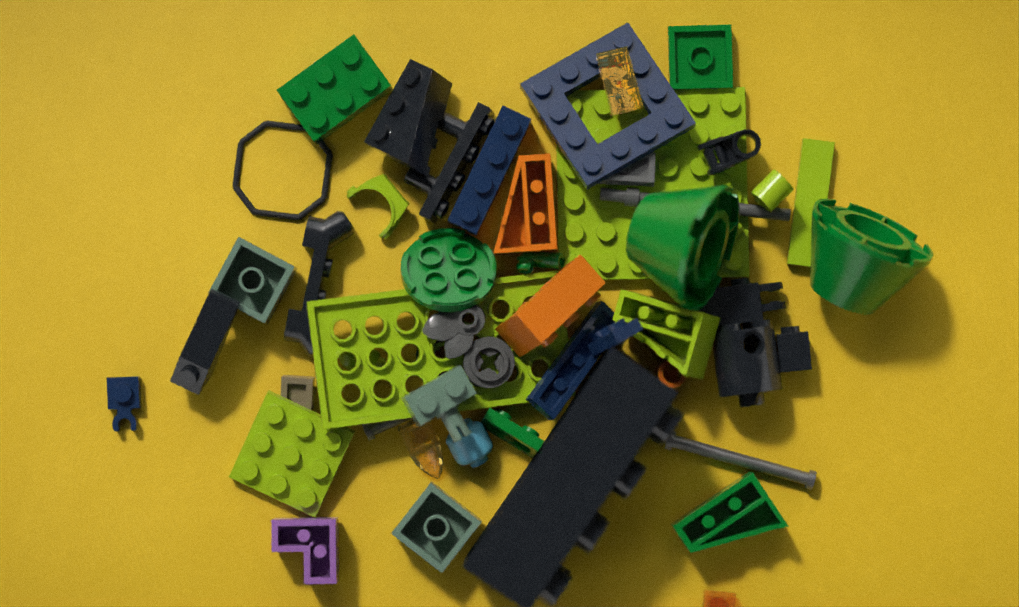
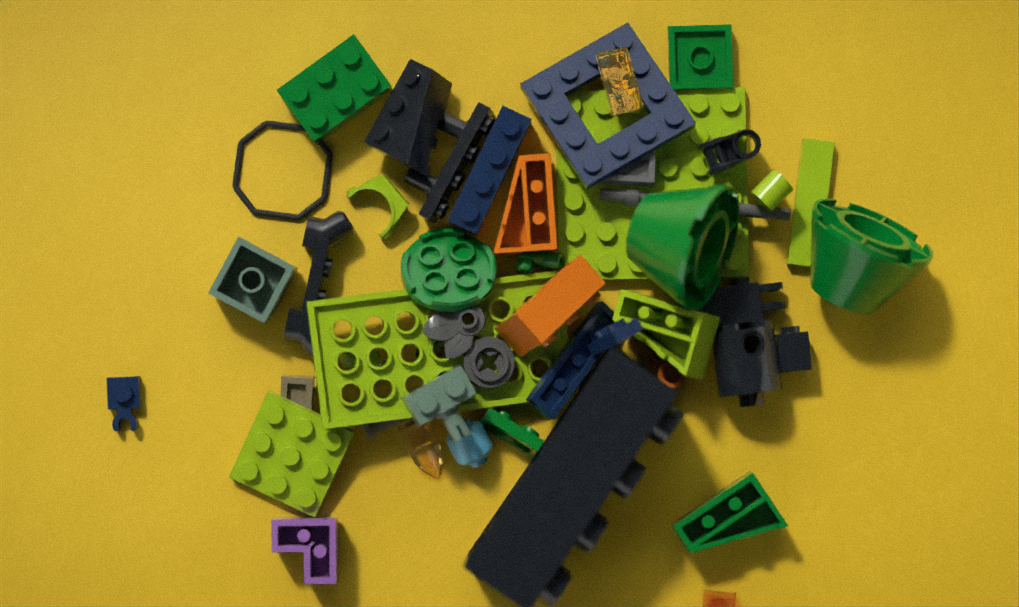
(205, 342): black slope -> none
(436, 527): sand green brick -> none
(741, 460): flat silver bar -> none

